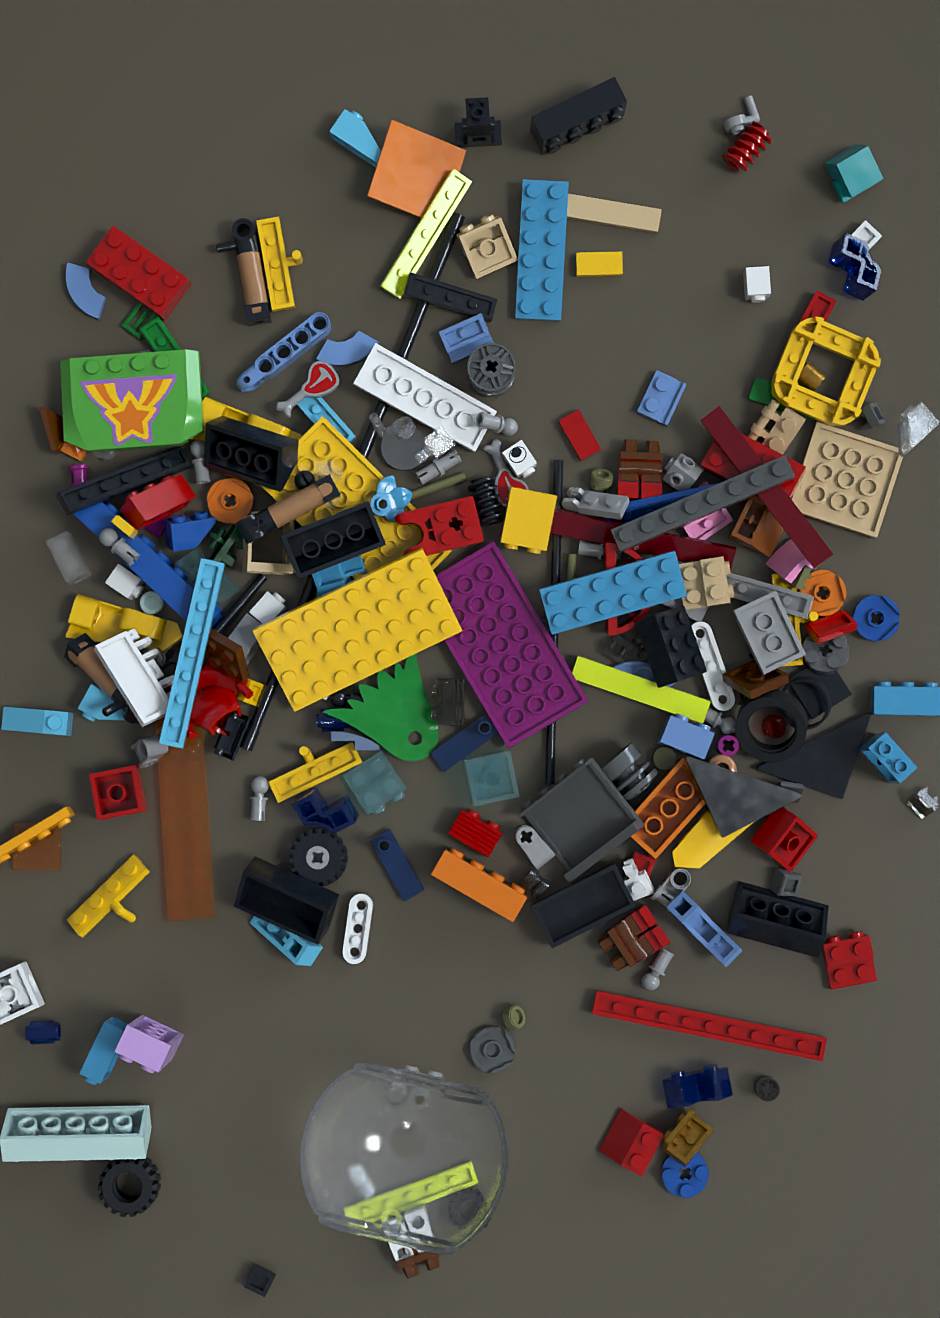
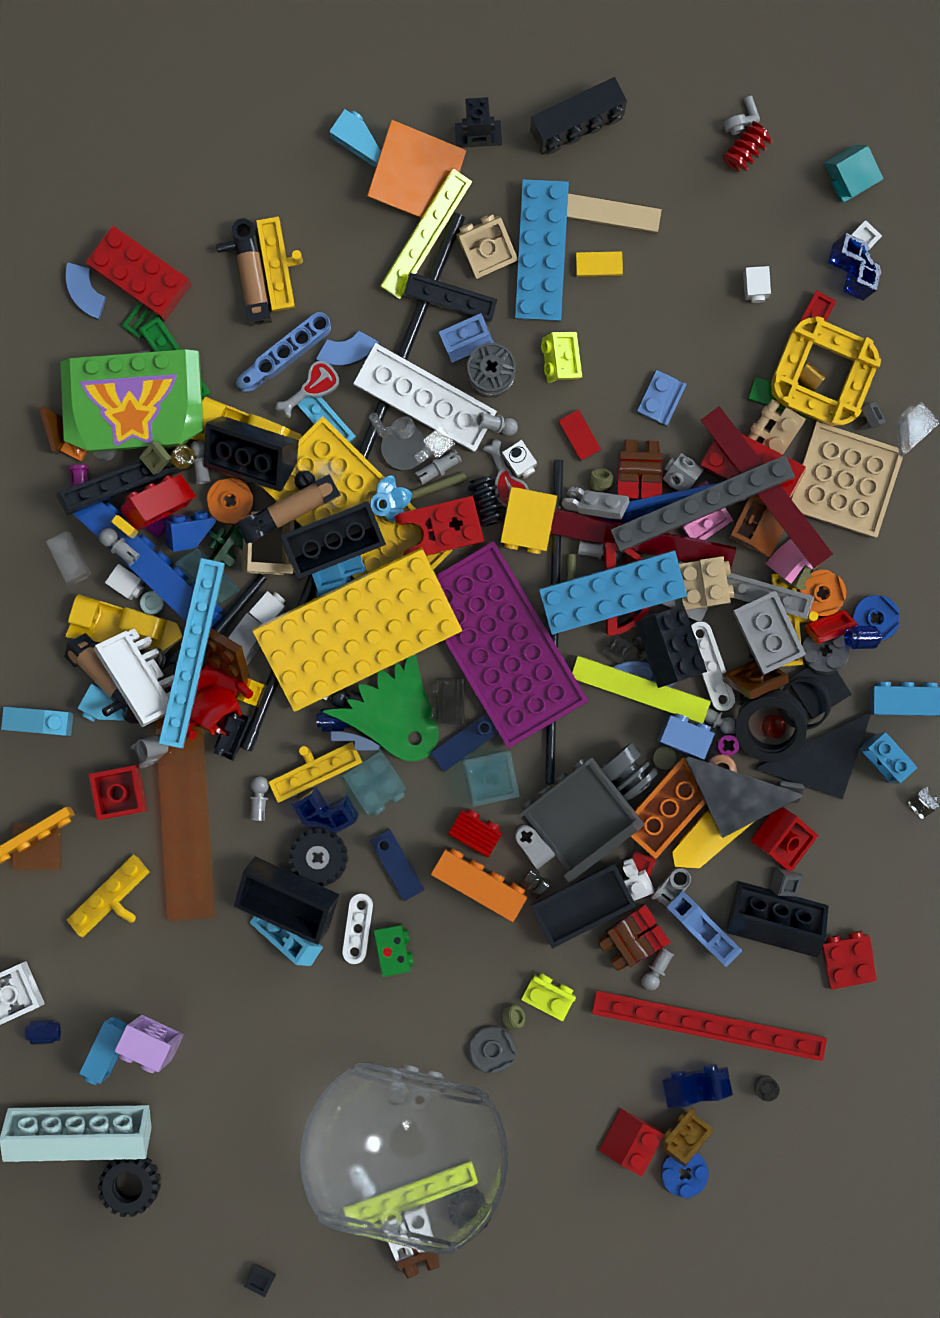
(155, 457): none -> olive tile
(182, 457): none -> clear yellow tile
(393, 950): none -> green brick
(549, 997): none -> neon yellow bracket
(561, 356): none -> neon yellow bracket
(862, 637): none -> clear blue brick

